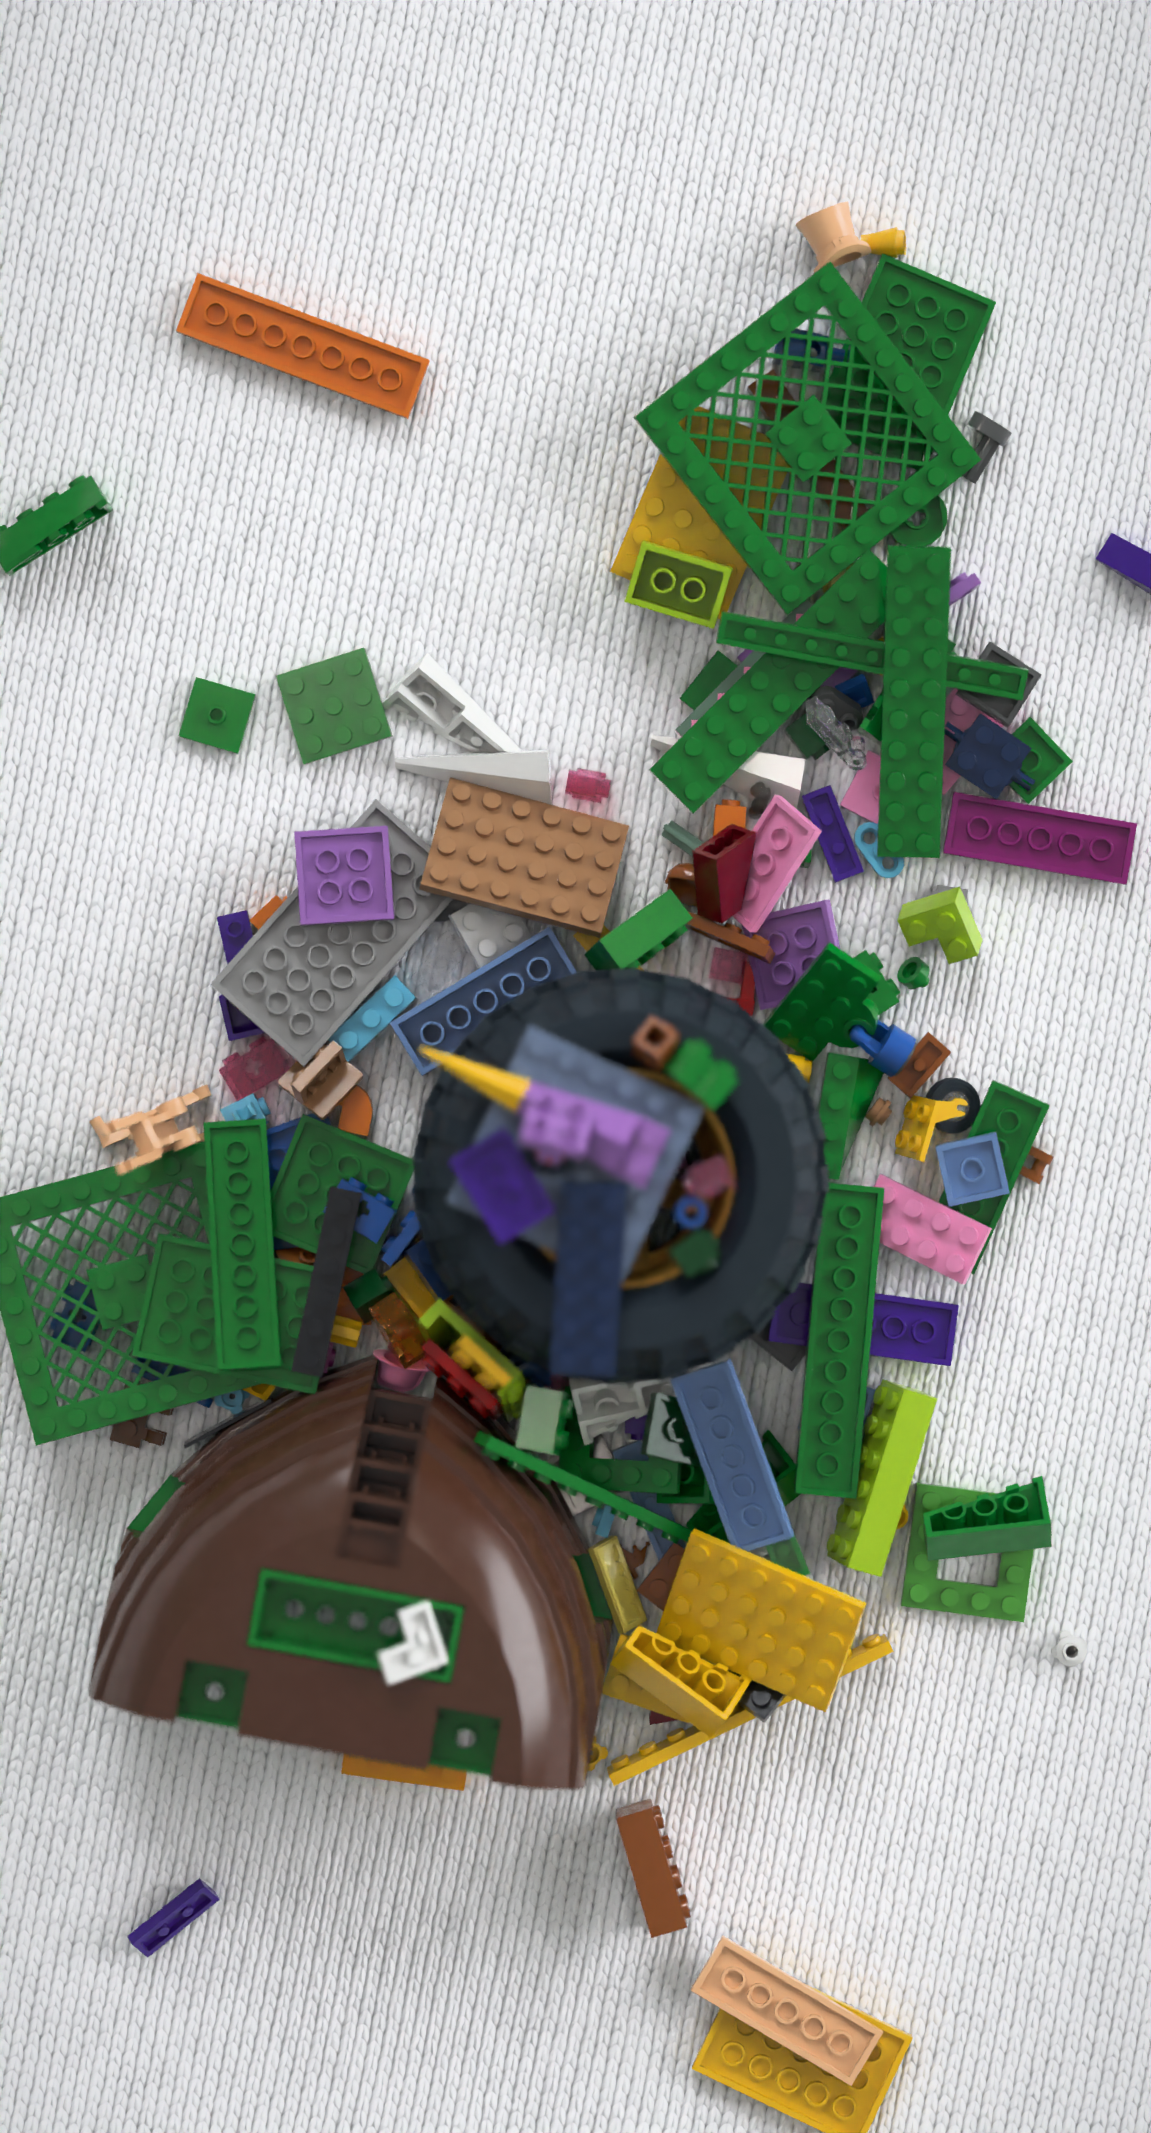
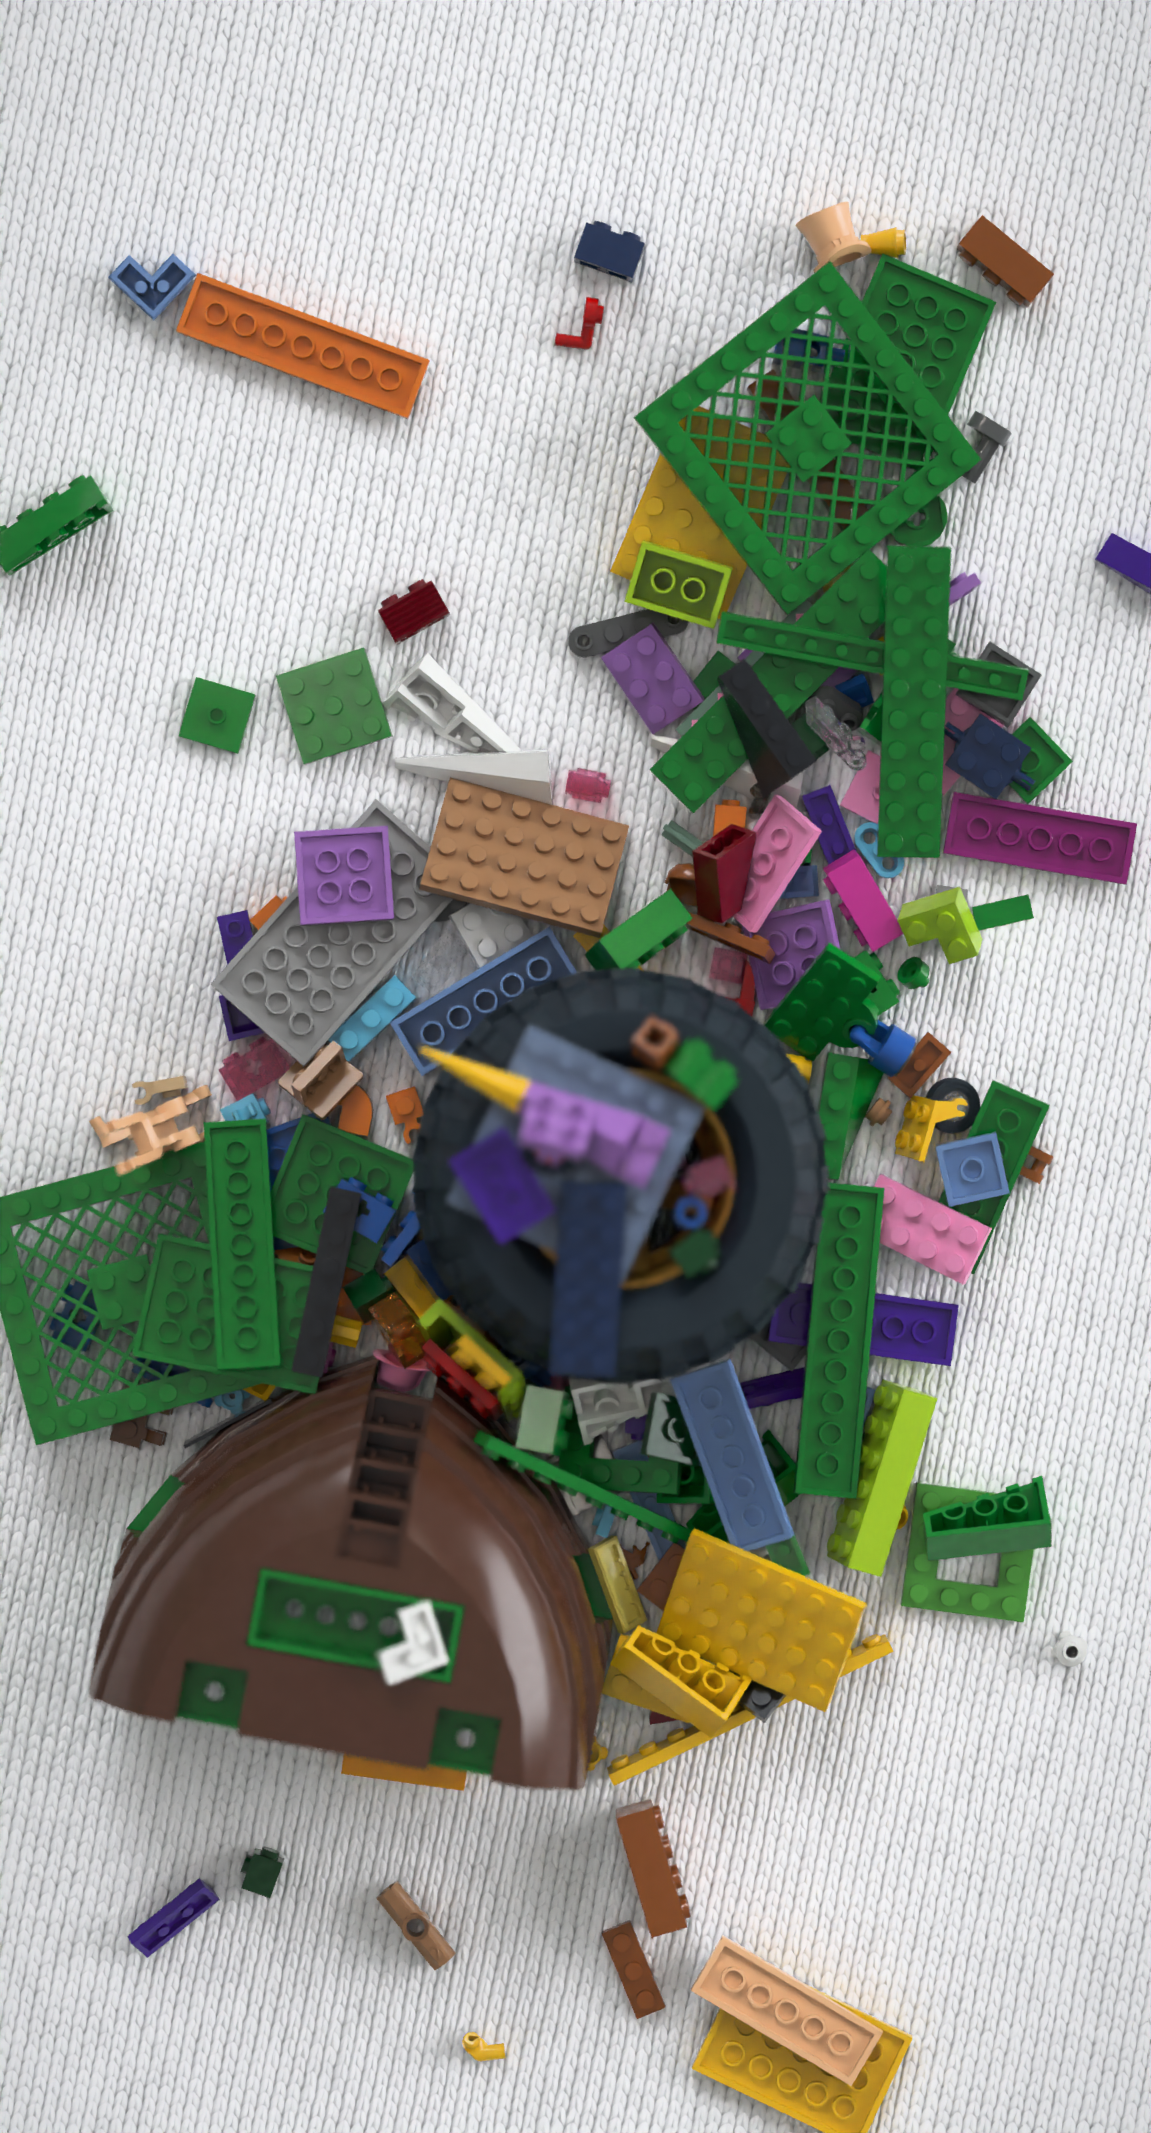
(154, 291): none -> medium blue brick
(168, 1087): none -> tan plate
(262, 1871): none -> dark green brick
(405, 1109): none -> orange plate
(413, 611): none -> dark red brick
(429, 1940): none -> medium nougat piece
(480, 2050): none -> yellow arm
(592, 315): none -> red plate
(609, 251): none -> dark blue brick
(612, 632): none -> dark grey plate
(633, 1969): none -> dark orange plate
(653, 678): none -> medium lavender plate
(766, 734): none -> black wedge
(773, 1388): none -> dark purple plate
(803, 883): none -> medium blue bracket
(862, 901): none -> dark pink brick
(1002, 912): none -> green sticker
(1004, 262): none -> dark orange brick

